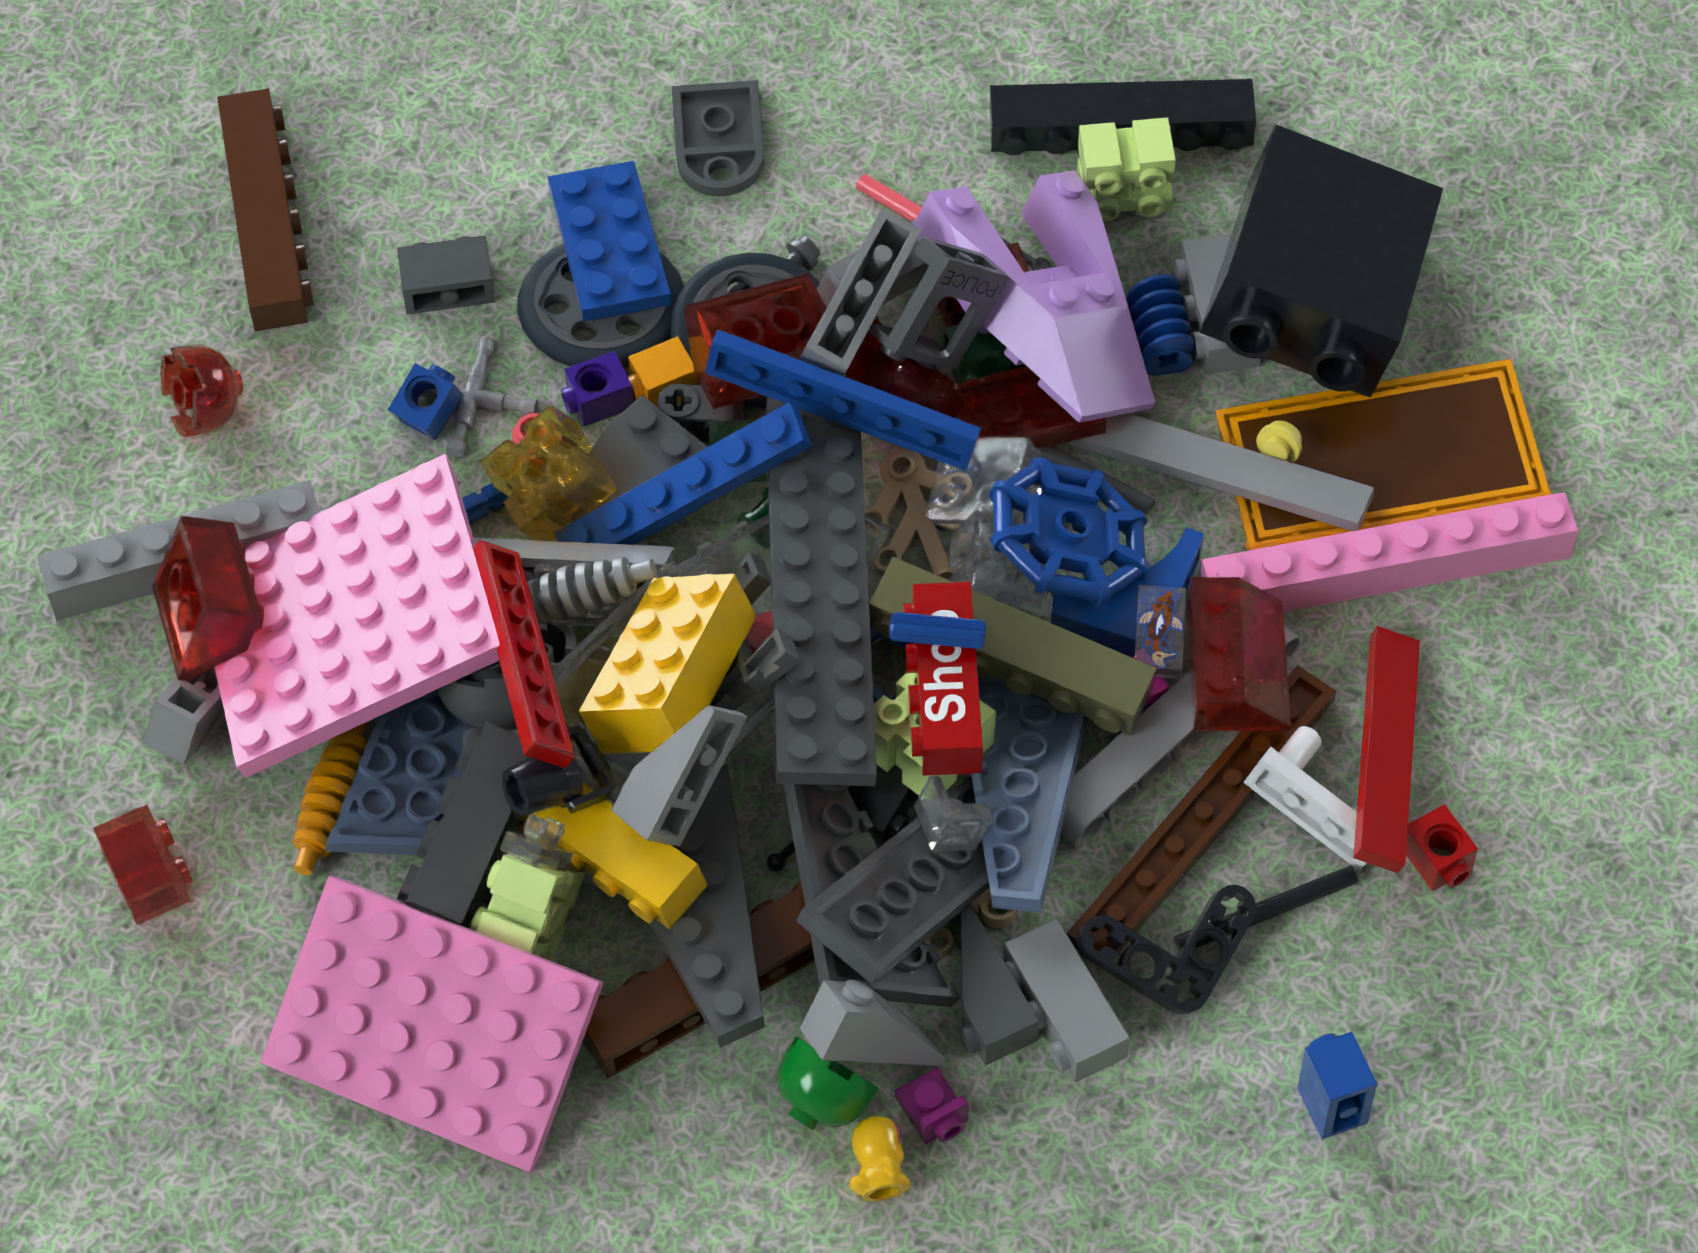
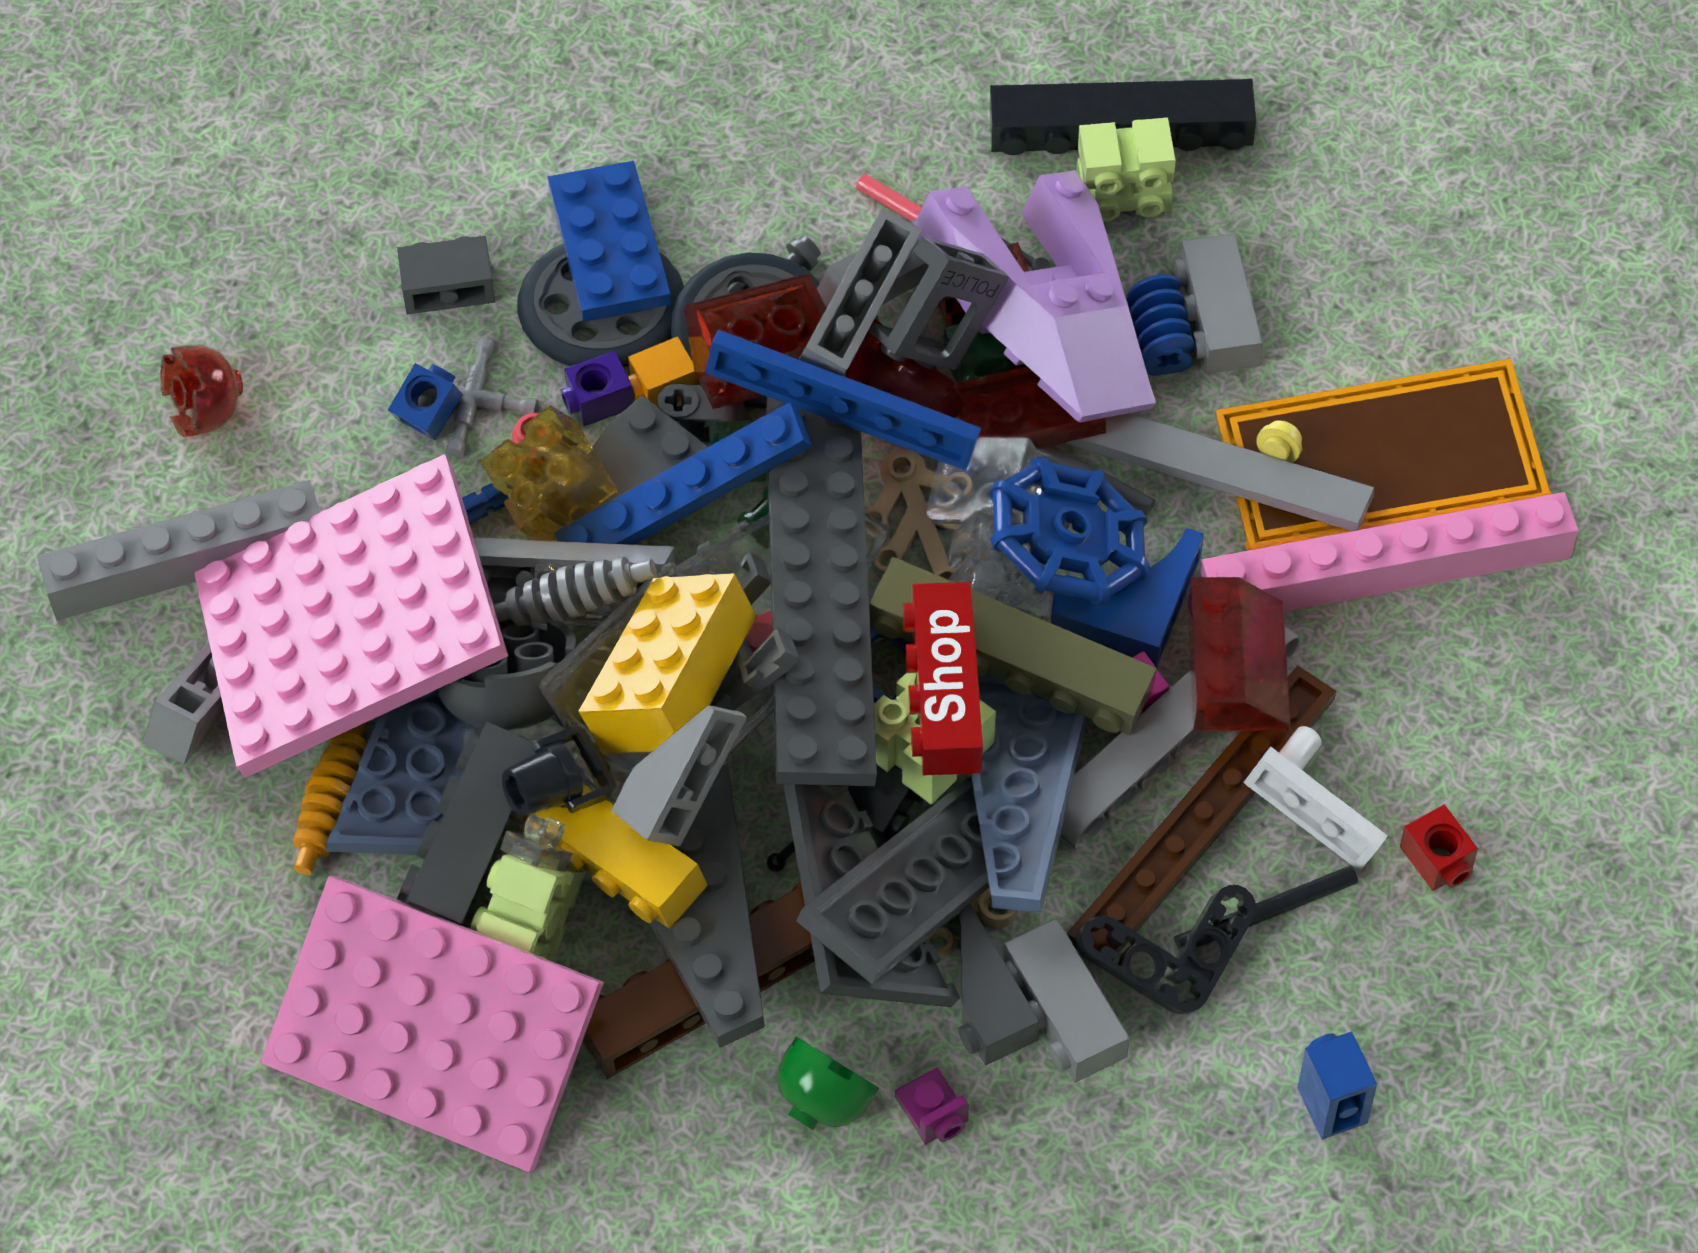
(142, 863): clear red brick -> none
(206, 596): clear red slope -> none
(263, 210): reddish brown brick -> none
(523, 656): red tile -> none
(718, 129): dark grey tile -> none
(860, 1025): light grey slope -> none
(880, 1156): yellow animal -> none
(937, 630): blue axle -> none
(949, 822): clear panel -> none
(1161, 629): tile -> none
(1322, 262): black brick -> none
(1387, 750): red tile -> none

